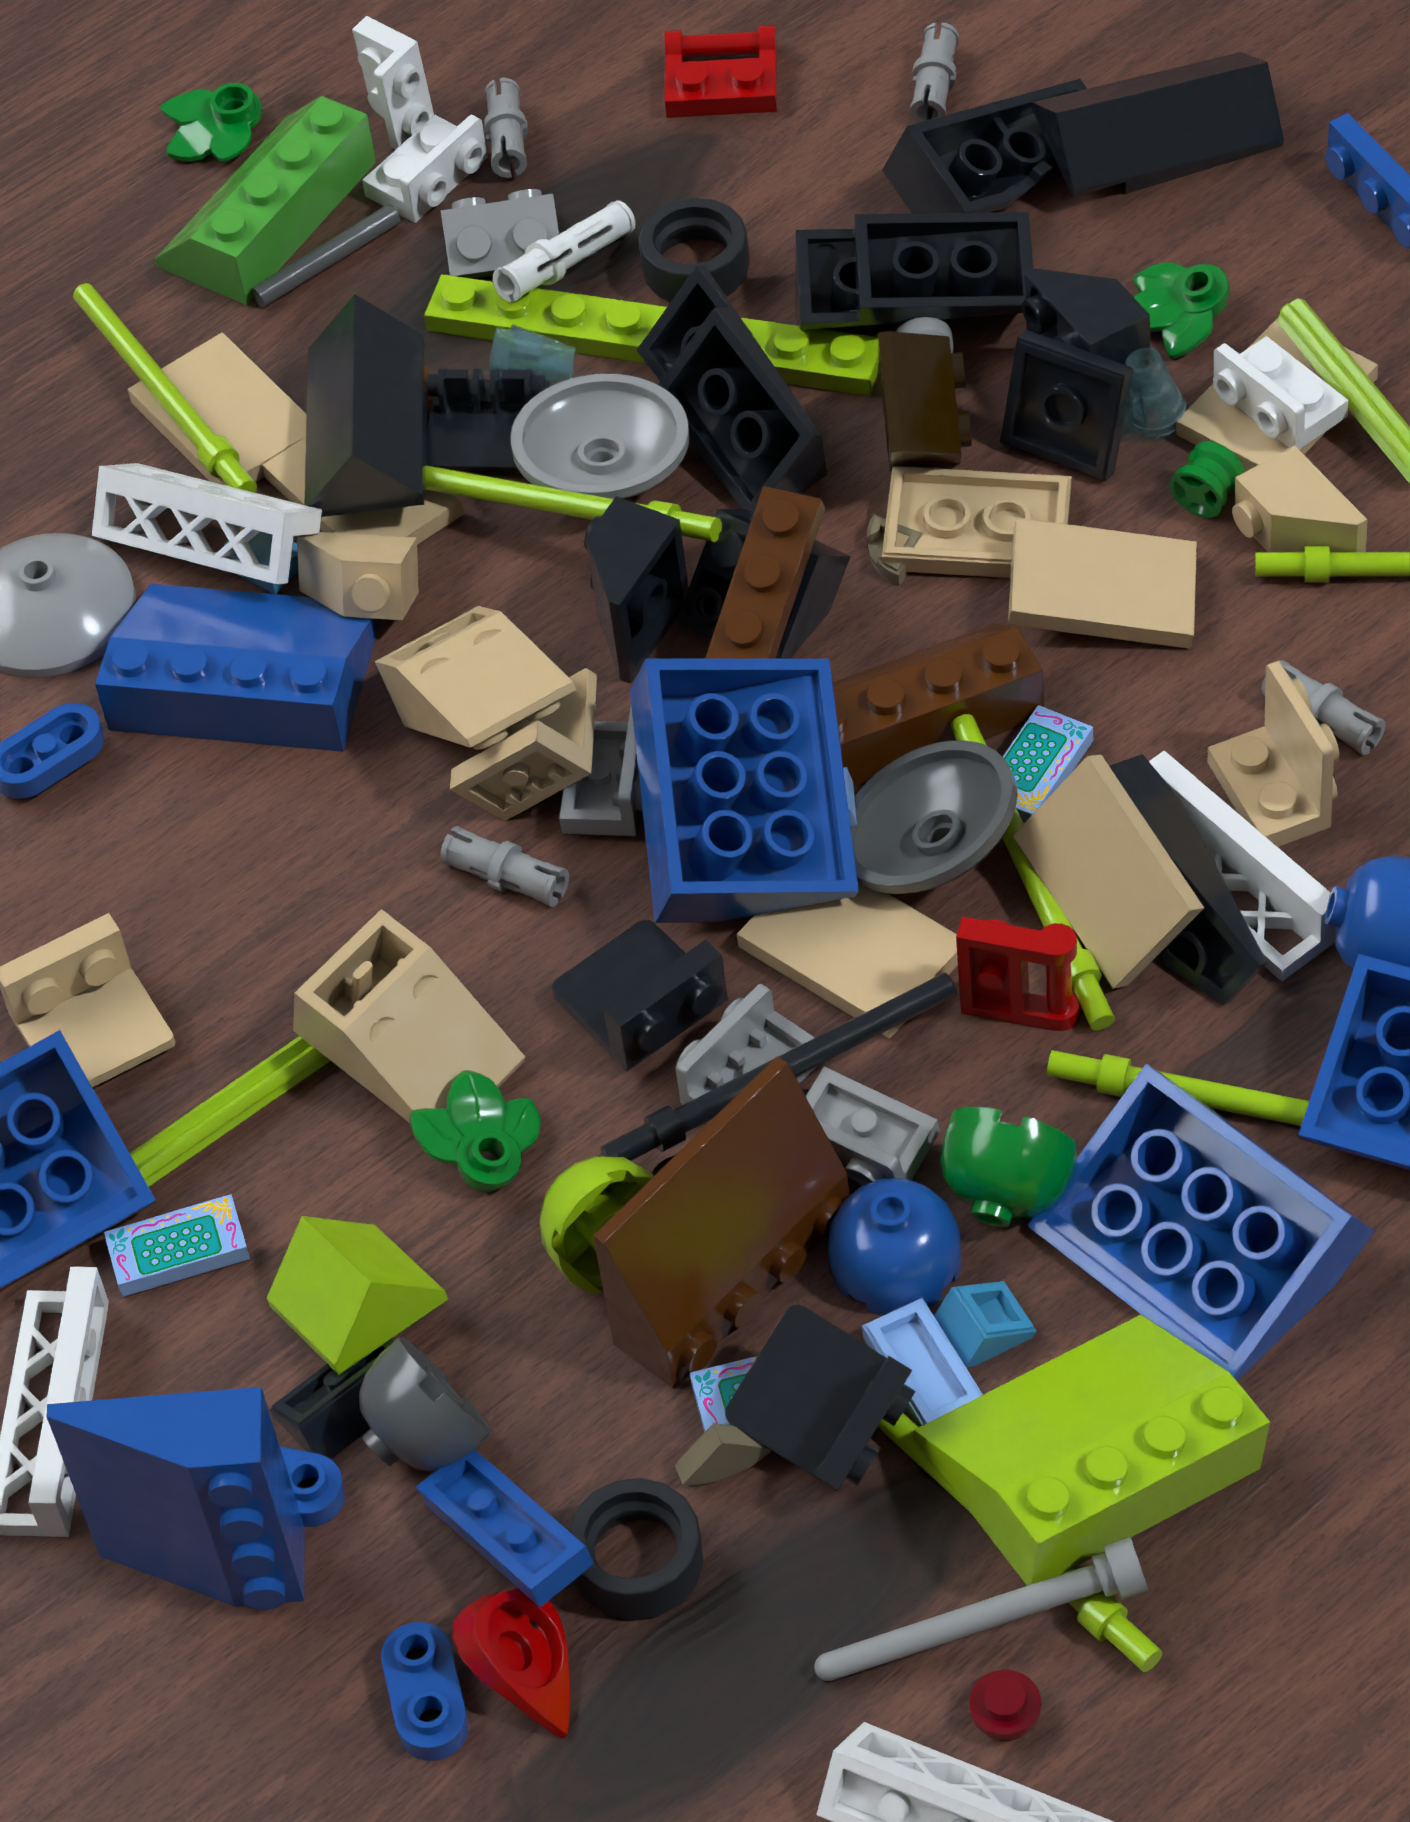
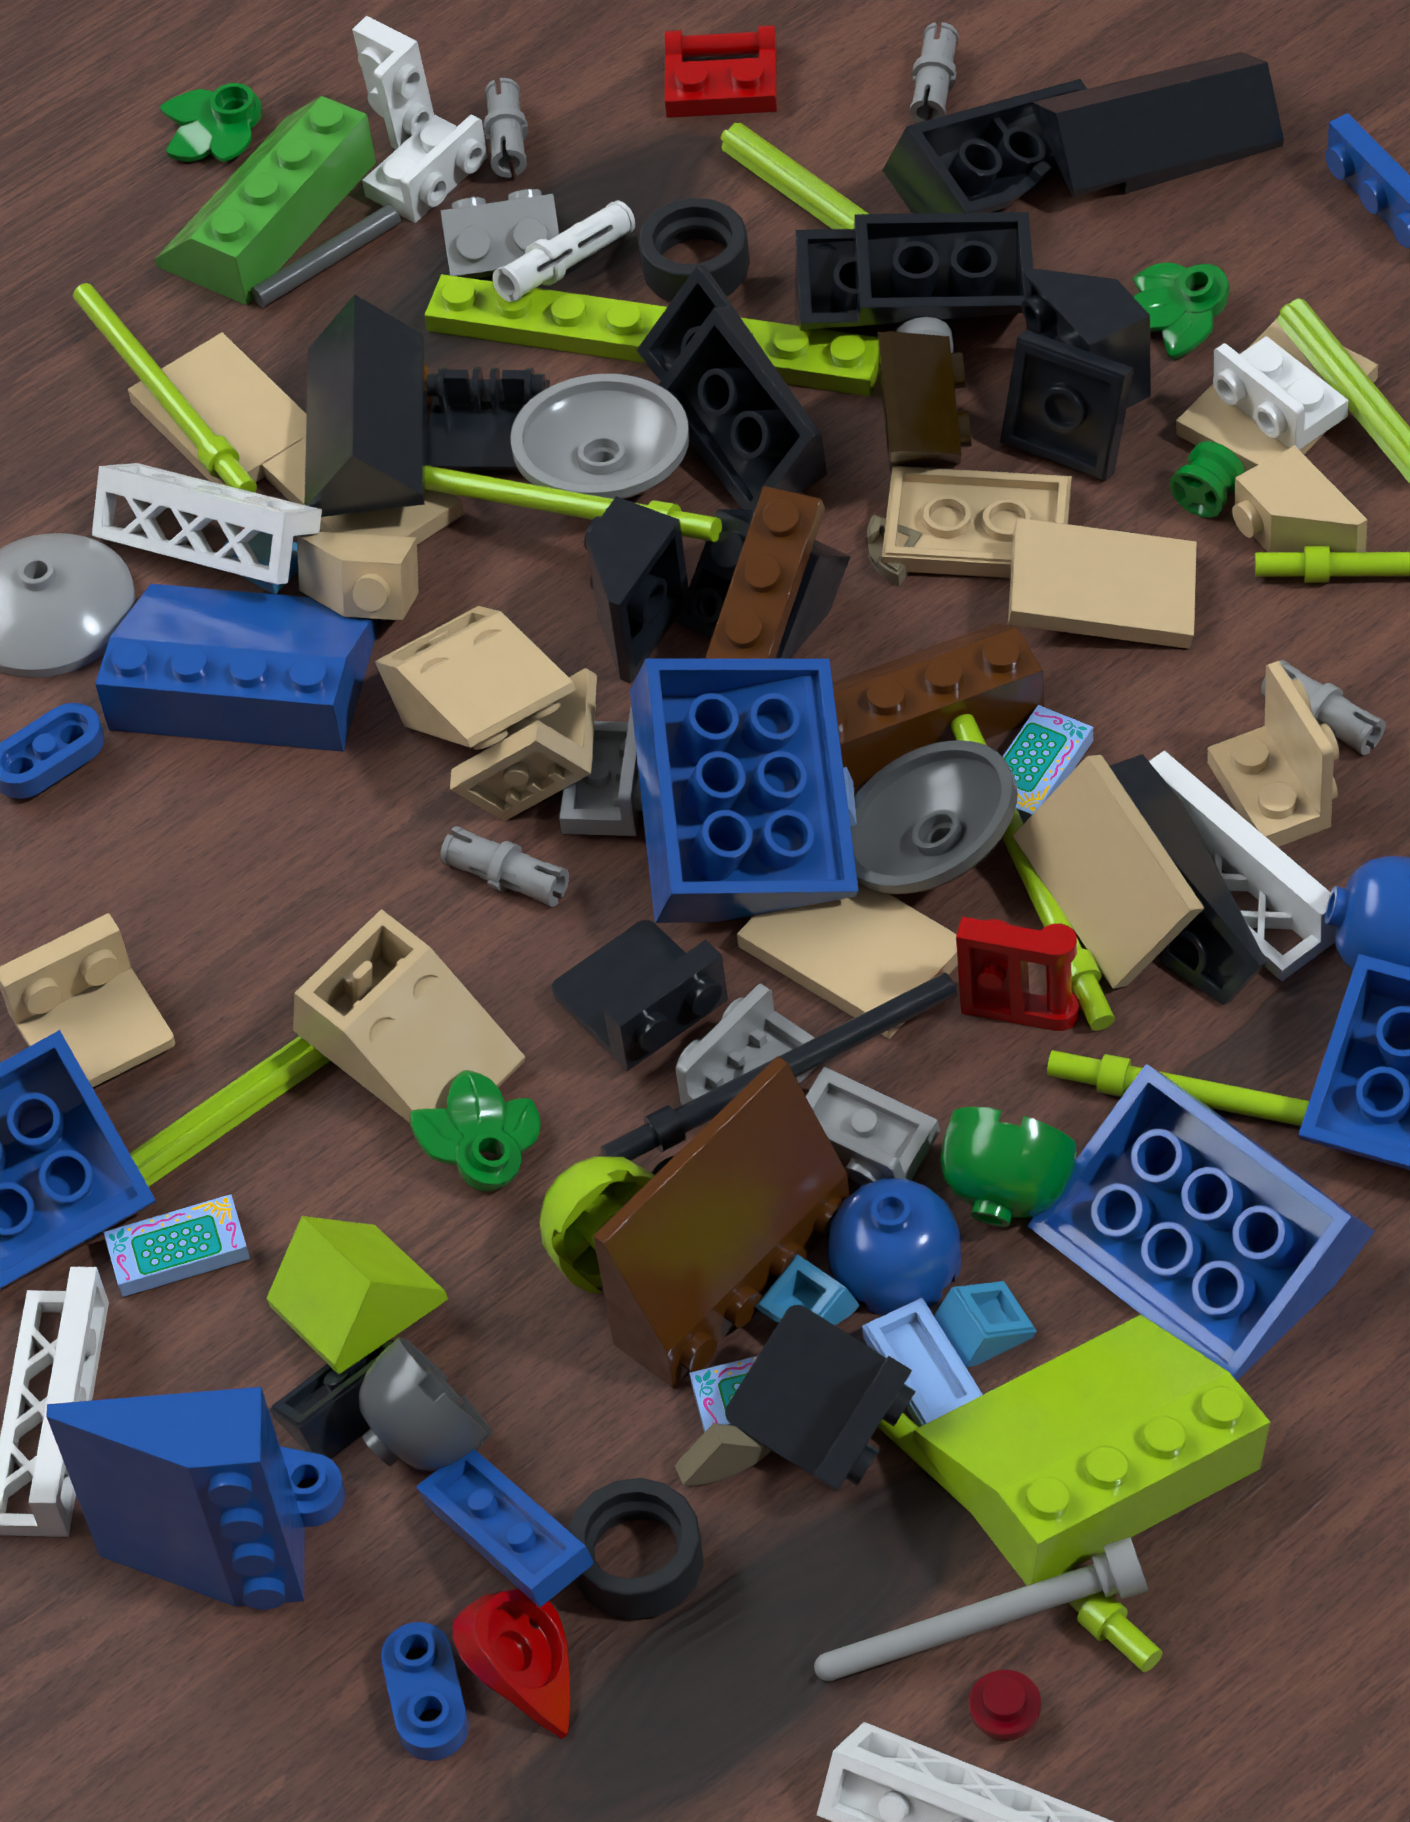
(524, 349): clear light blue cone -> none
(789, 177): none -> lime axle
(810, 1287): none -> dark azure slope
(1153, 396): clear light blue cone -> none

